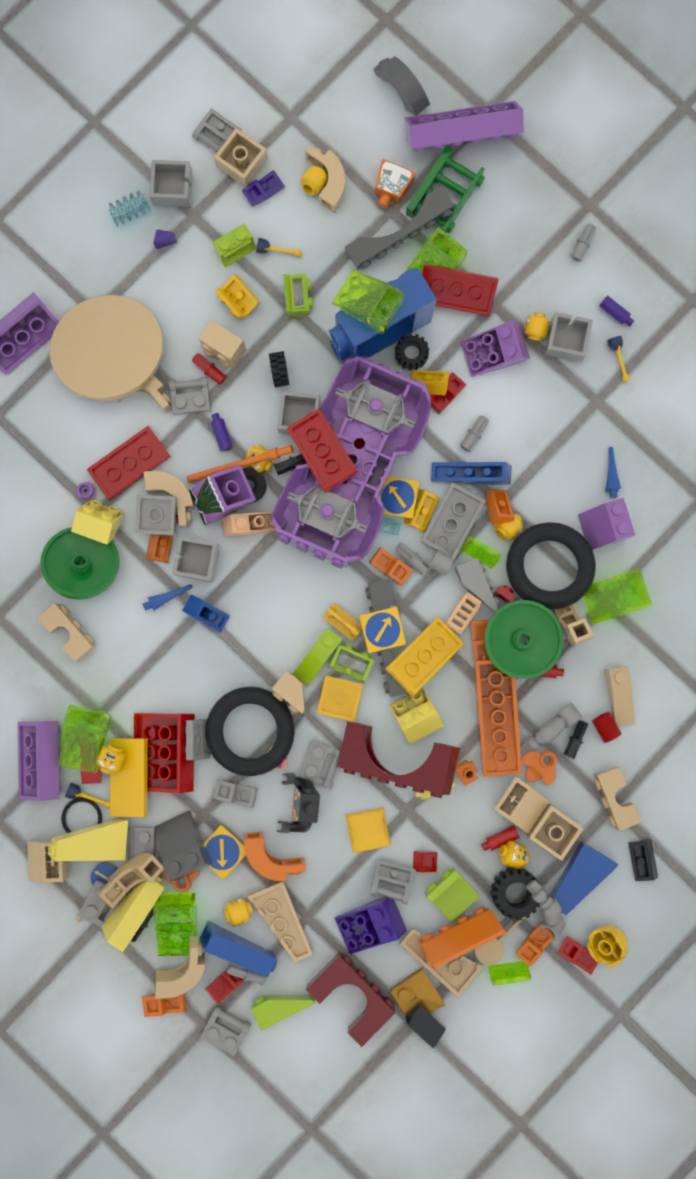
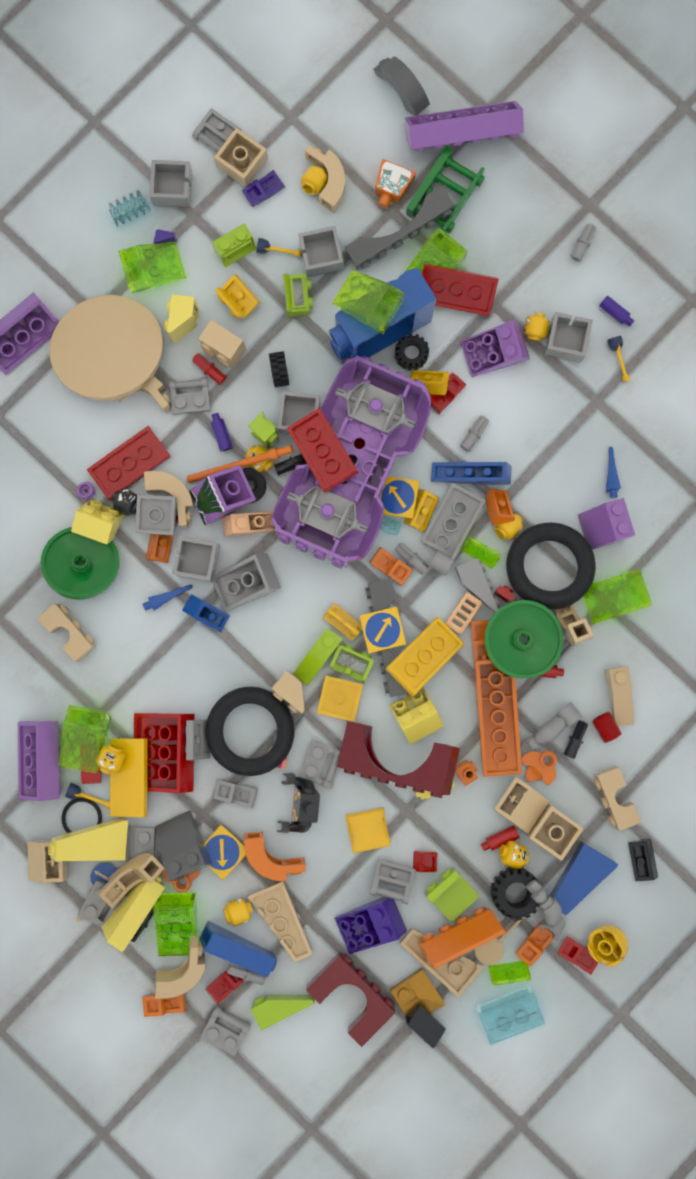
(125, 502): none -> black head
(151, 265): none -> clear neon green slope
(182, 316): none -> light yellow slope
(246, 582): none -> light grey slope
(264, 431): none -> lime window
(321, 251): none -> light grey piece
(510, 1015): none -> clear light blue slope

